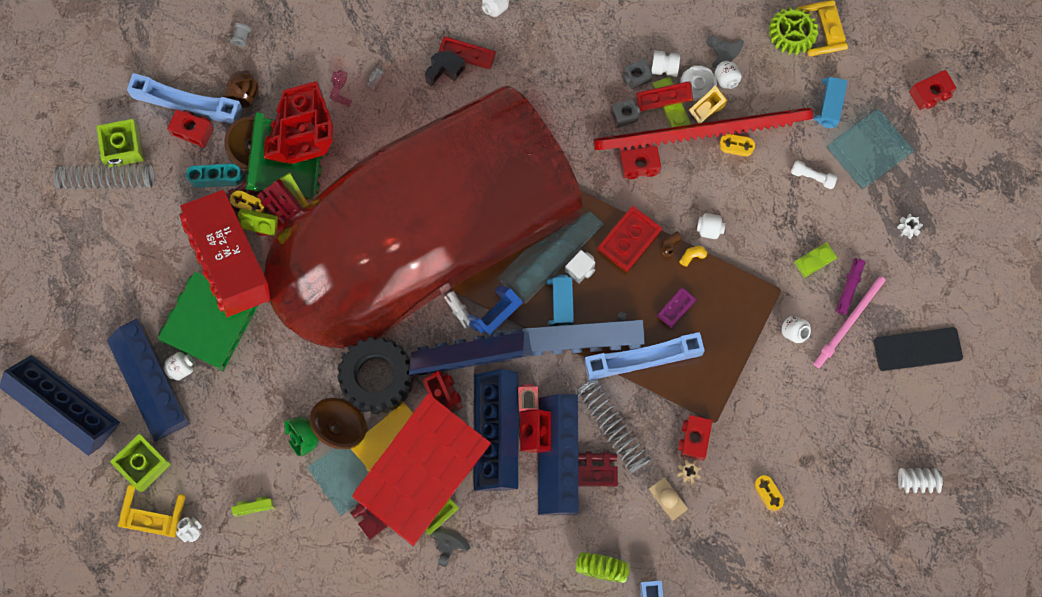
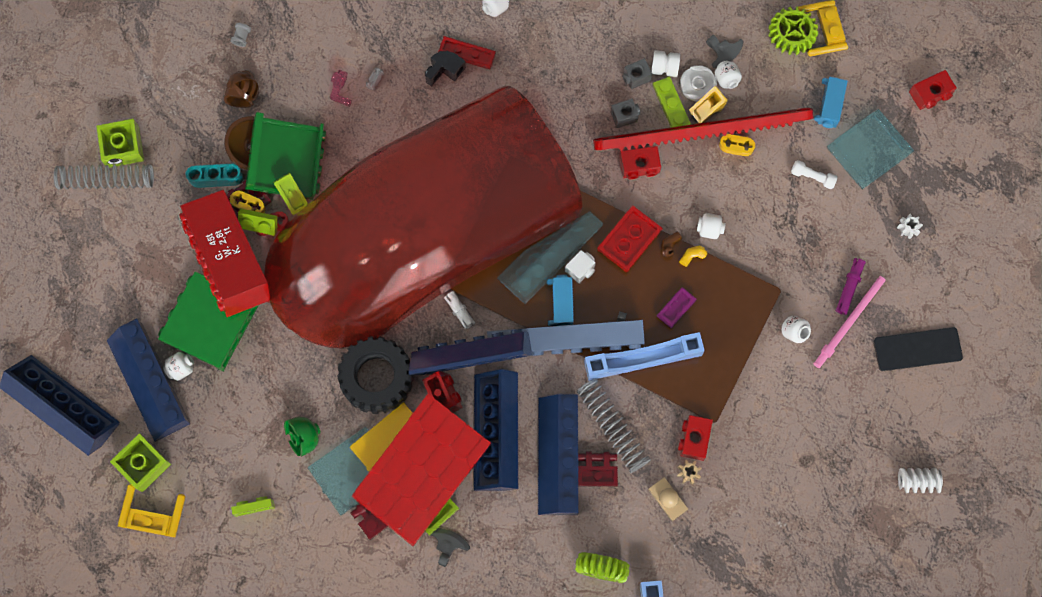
(153, 92): light blue arch -> none
(189, 529): white gear -> none
(198, 135): red brick -> none
(282, 198): dark red plate -> none
(301, 126): red wedge -> none
(337, 423): reddish brown dish -> none
(500, 312): blue panel -> none
(527, 397): brick -> none
(535, 431): red brick -> none
(665, 96): red tile -> none
(773, 490): yellow beam -> none
(815, 260): lime plate -> none

